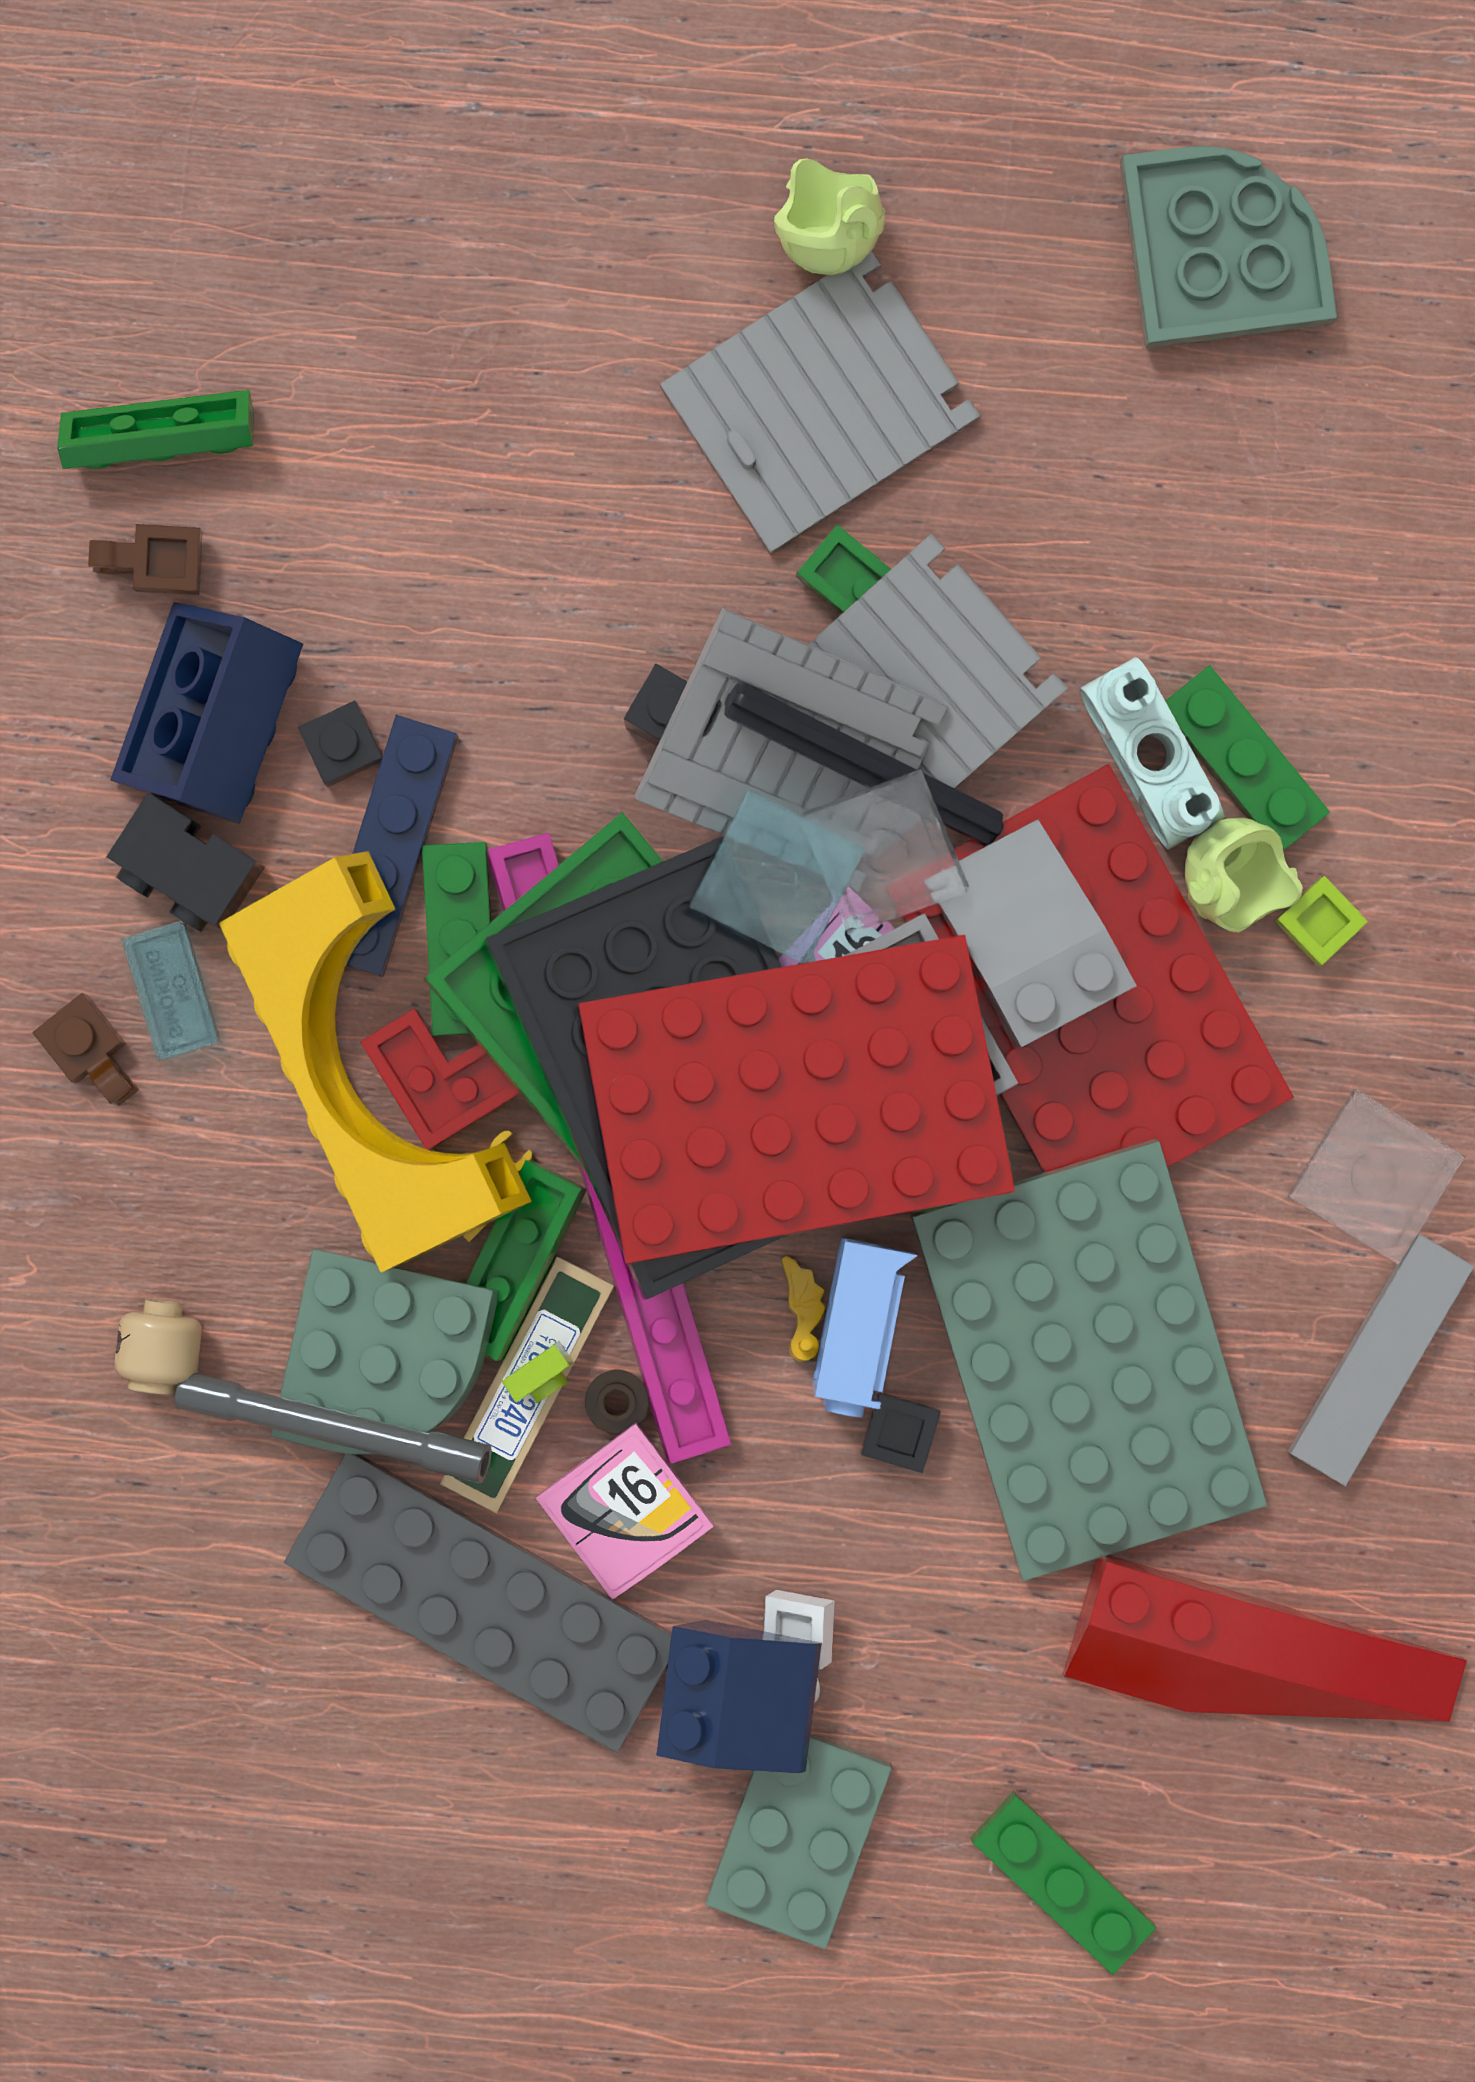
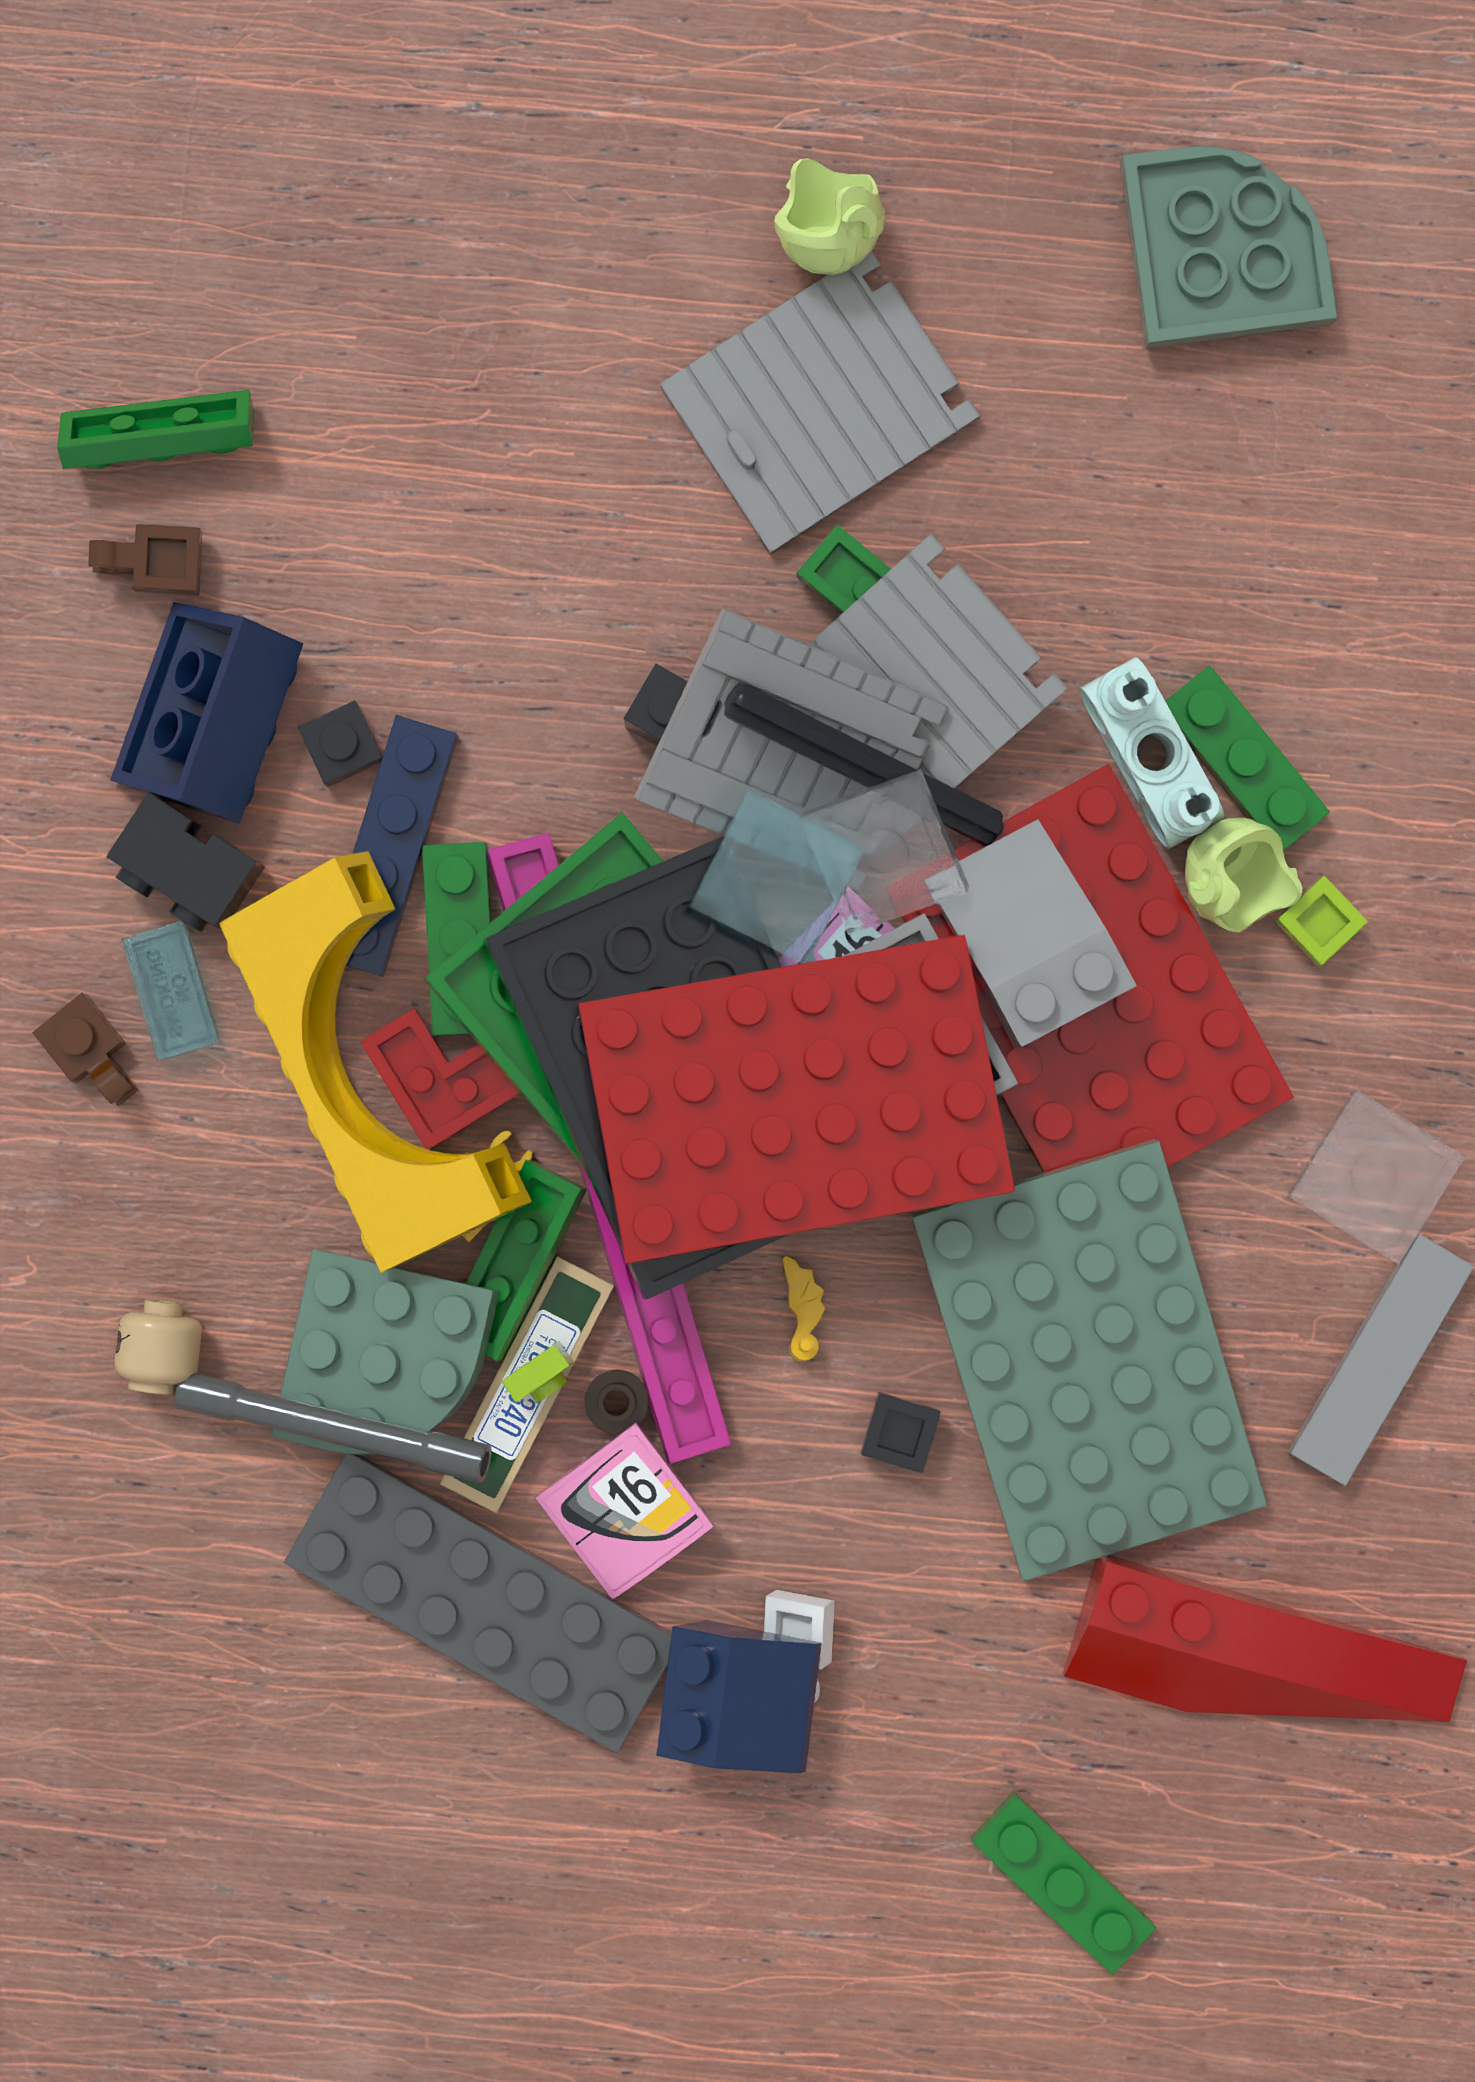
(799, 1842): sand green plate -> none
(859, 1326): light blue window -> none

